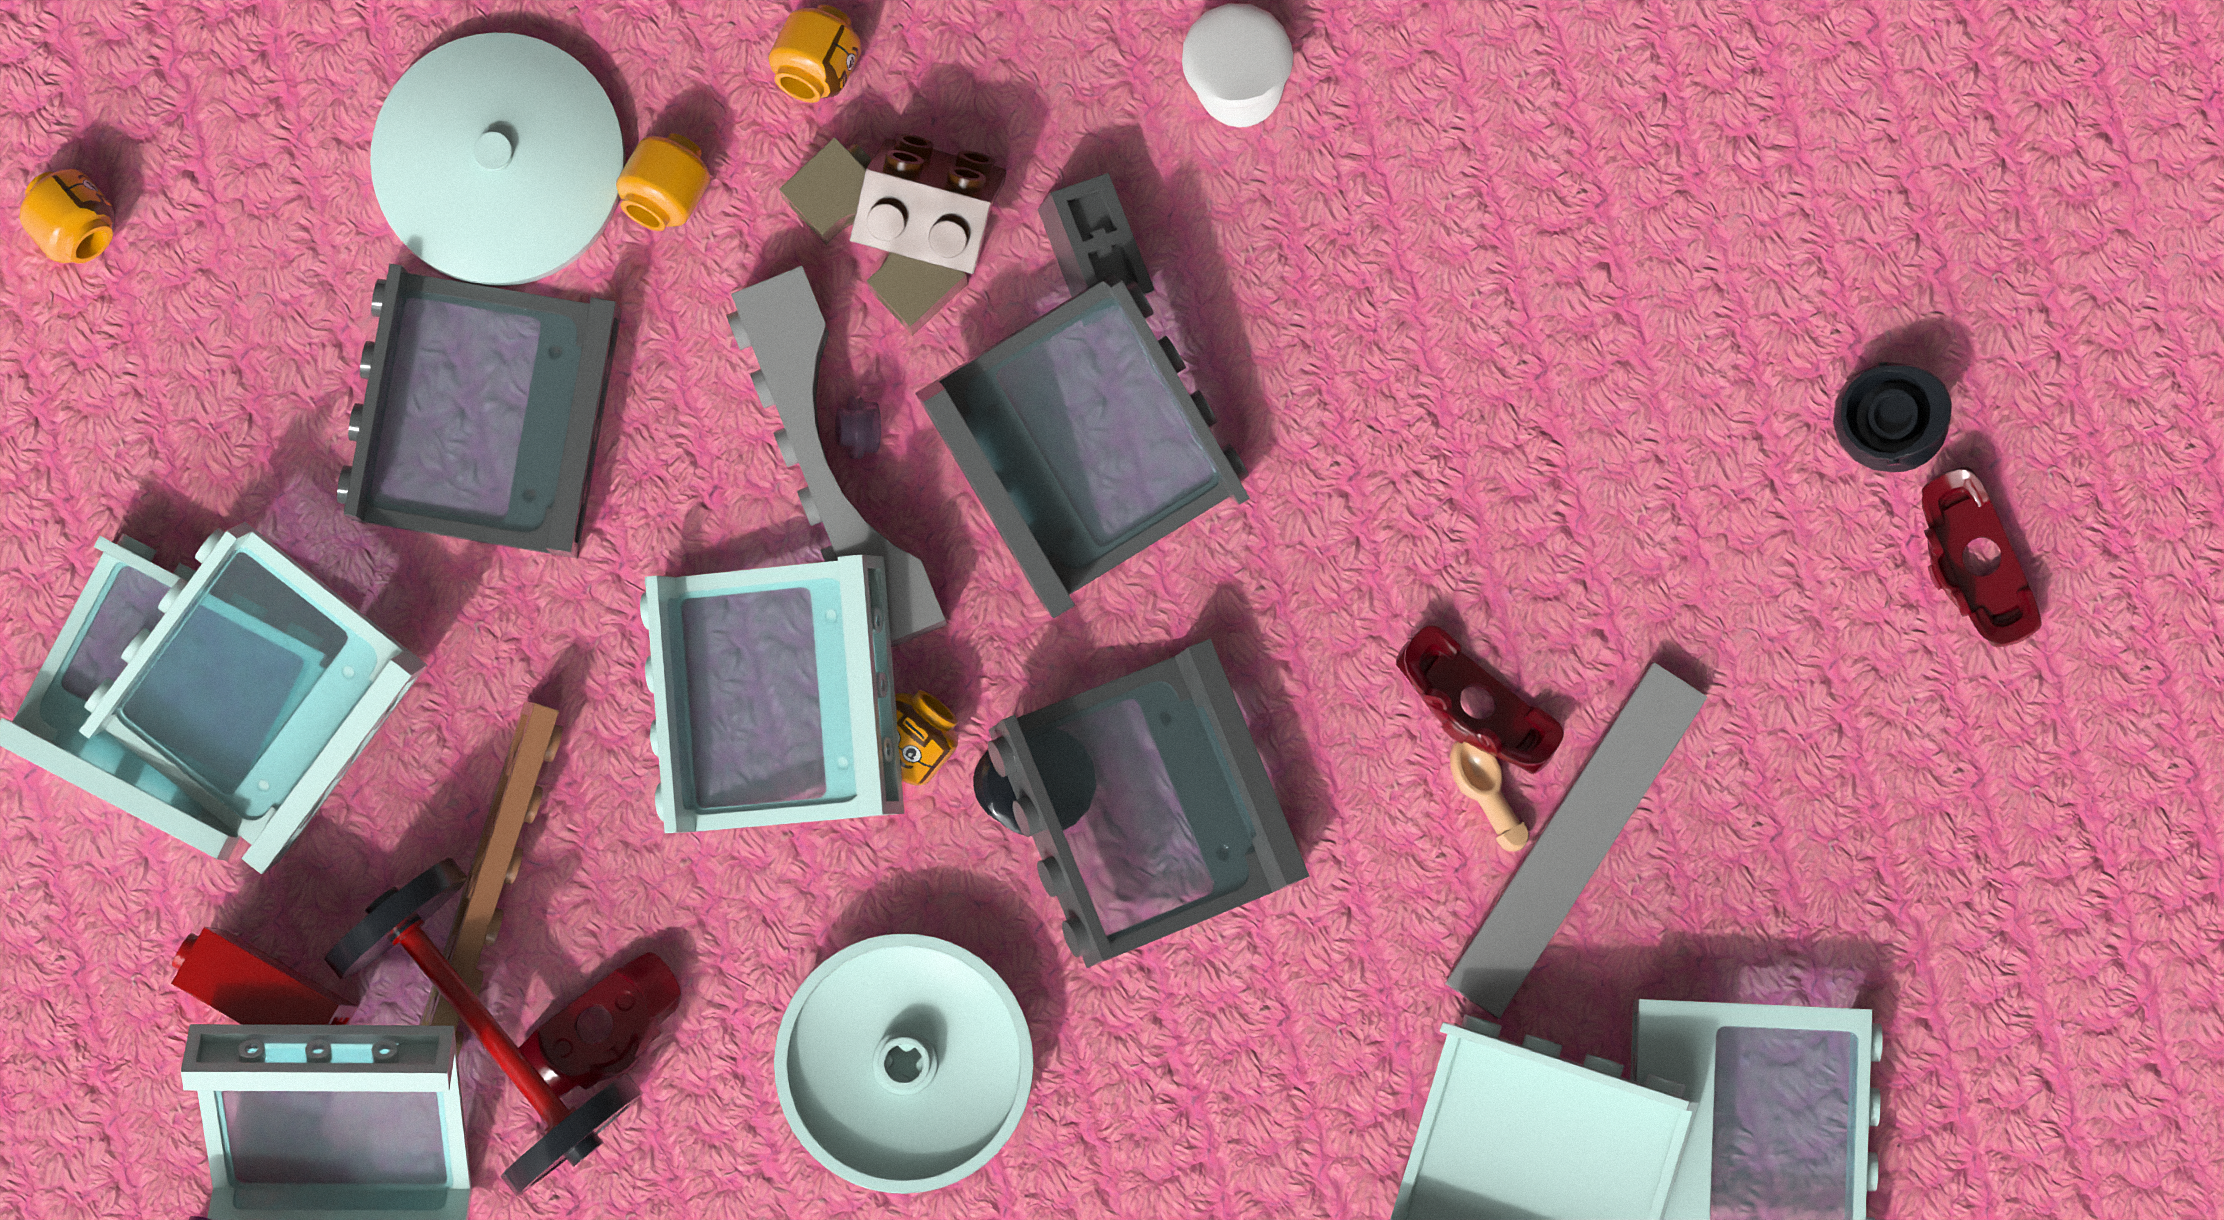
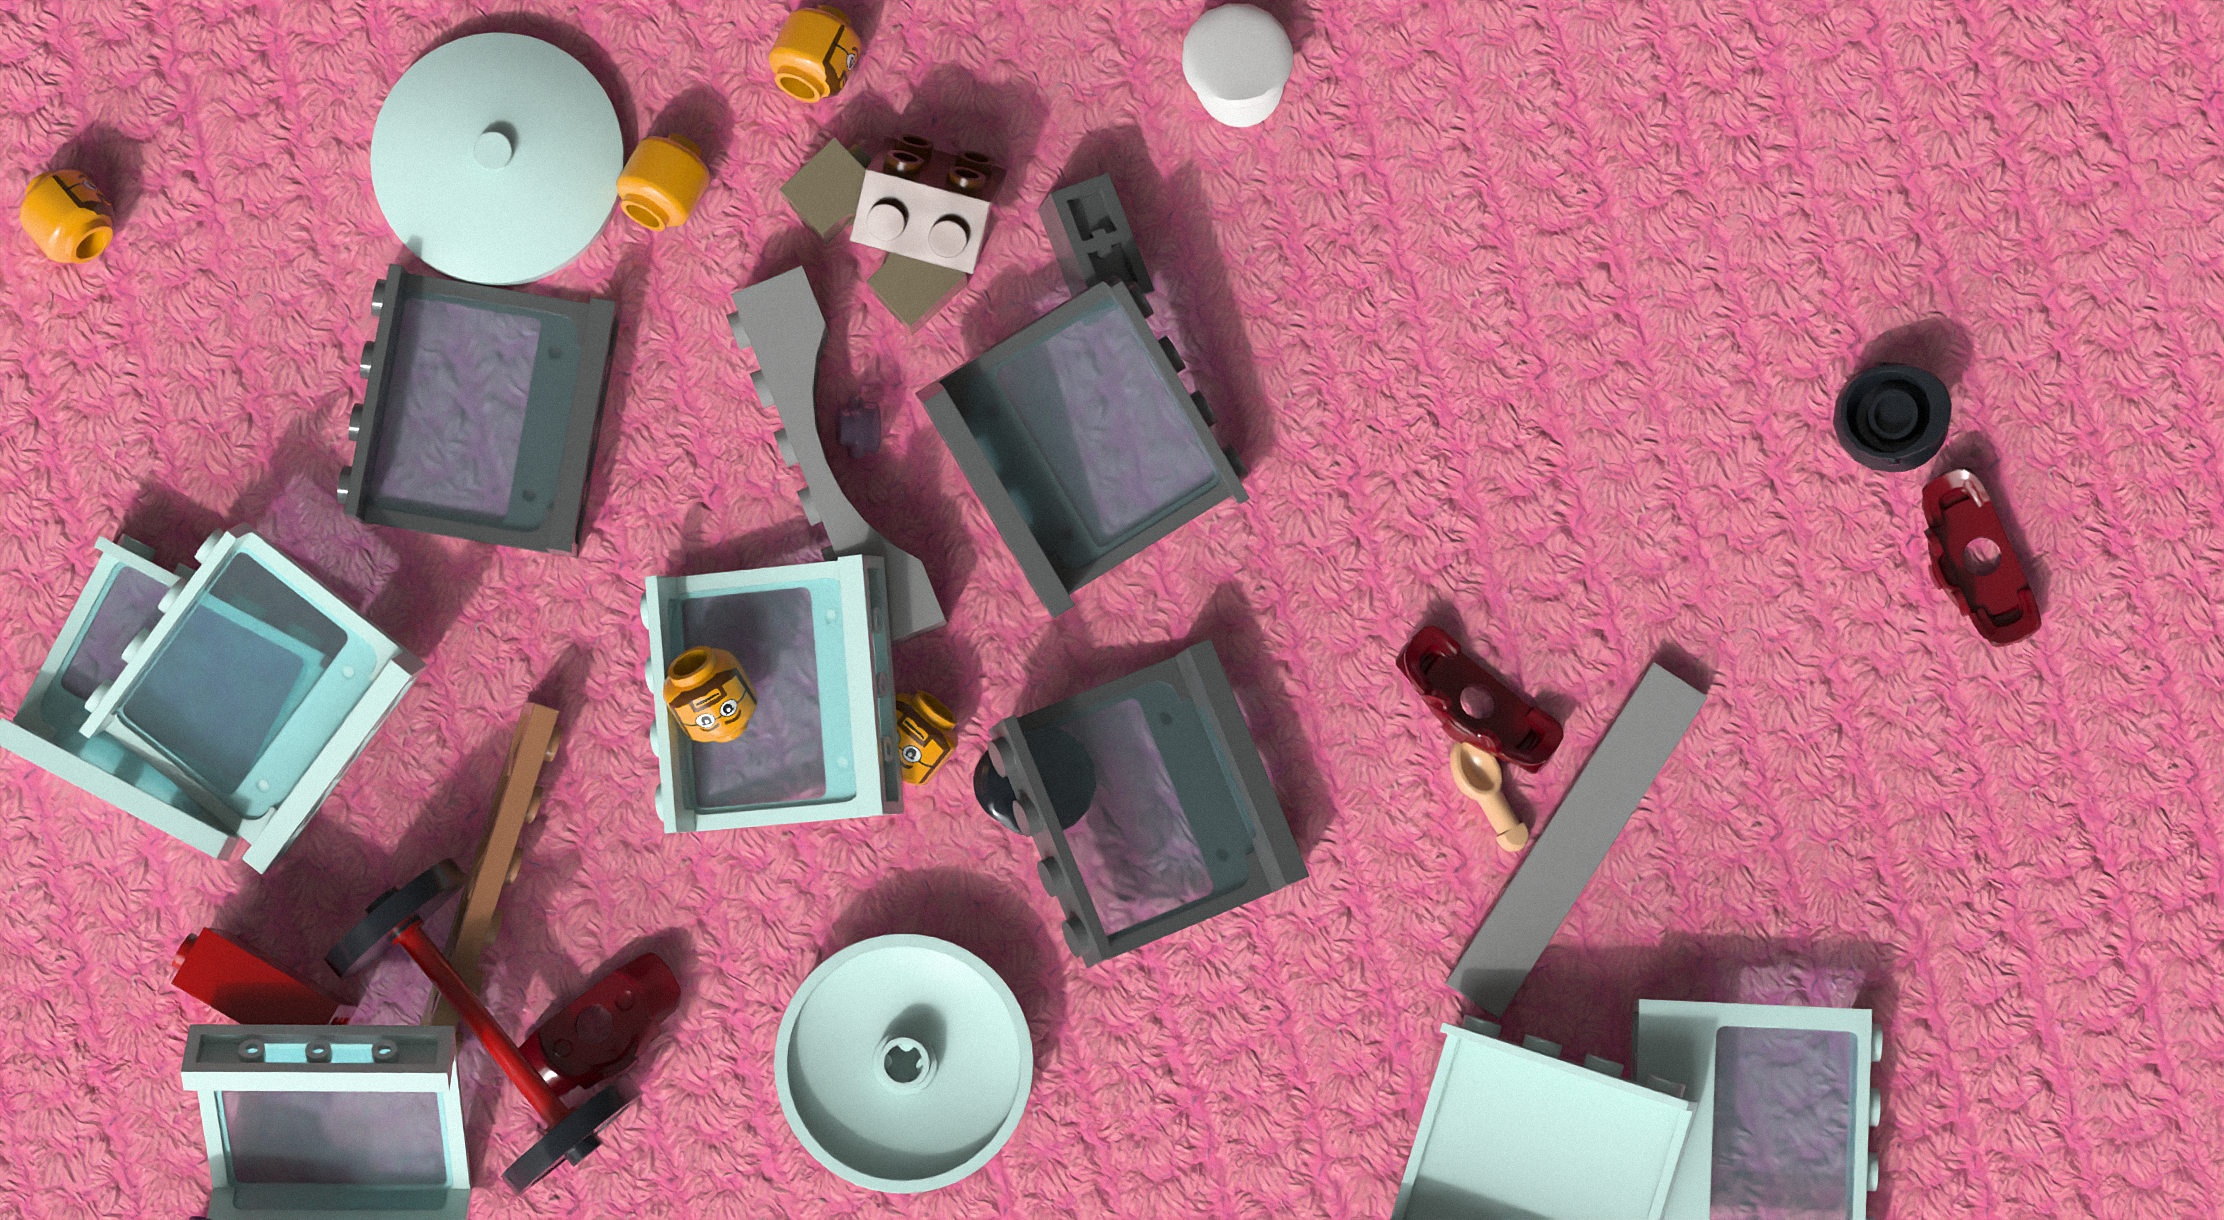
(709, 694): none -> light orange head

